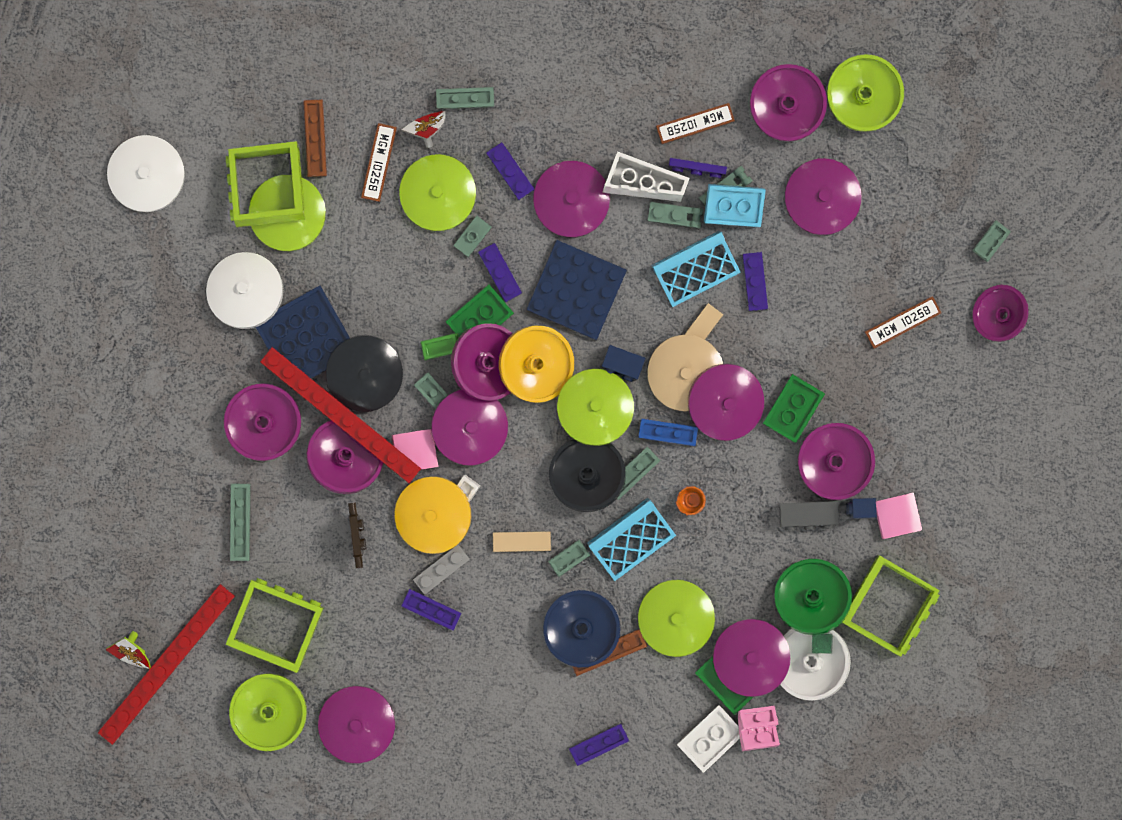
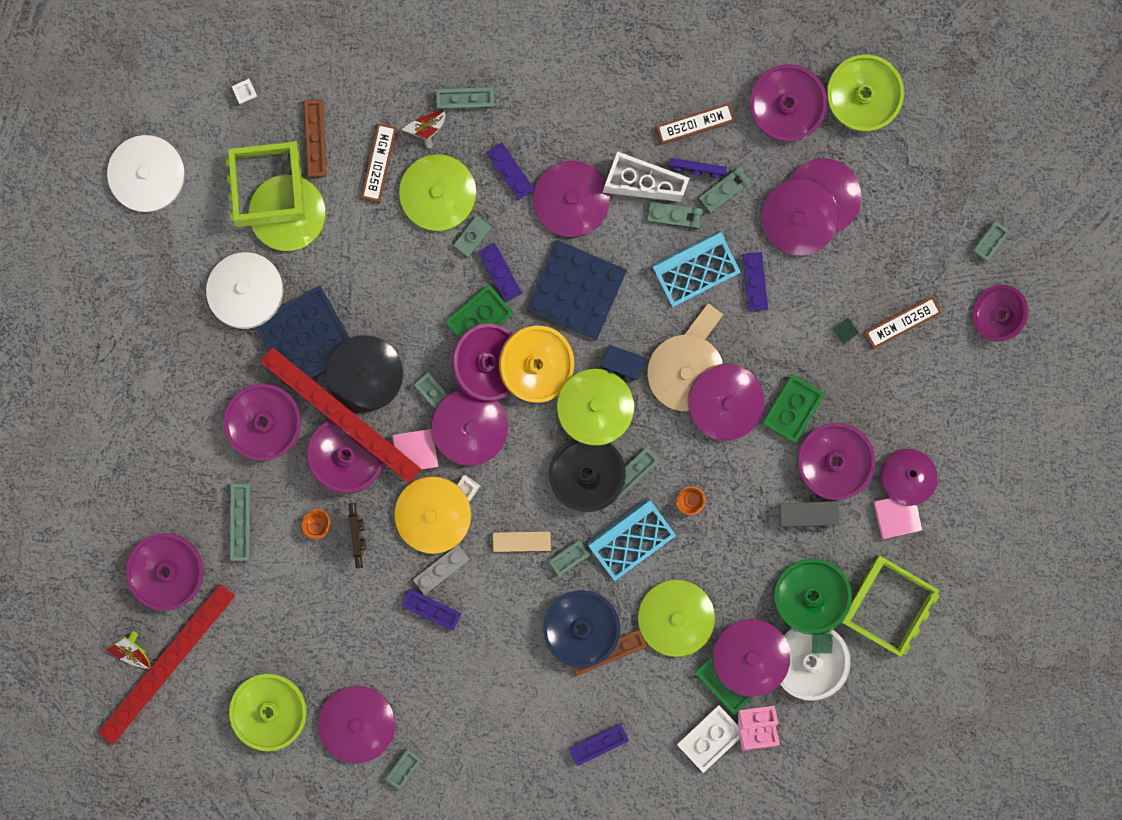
(164, 571): none -> magenta dish
(244, 91): none -> white plate
(263, 654): lime window -> none
(316, 524): none -> orange hair
(403, 769): none -> sand green plate
(439, 346): bright green tile -> none
(668, 432): blue plate -> none
(734, 205): medium azure plate -> none
(800, 216): none -> magenta dish
(845, 331): none -> clear green tile
(861, 508): dark blue brick -> none
(903, 487): none -> magenta dish

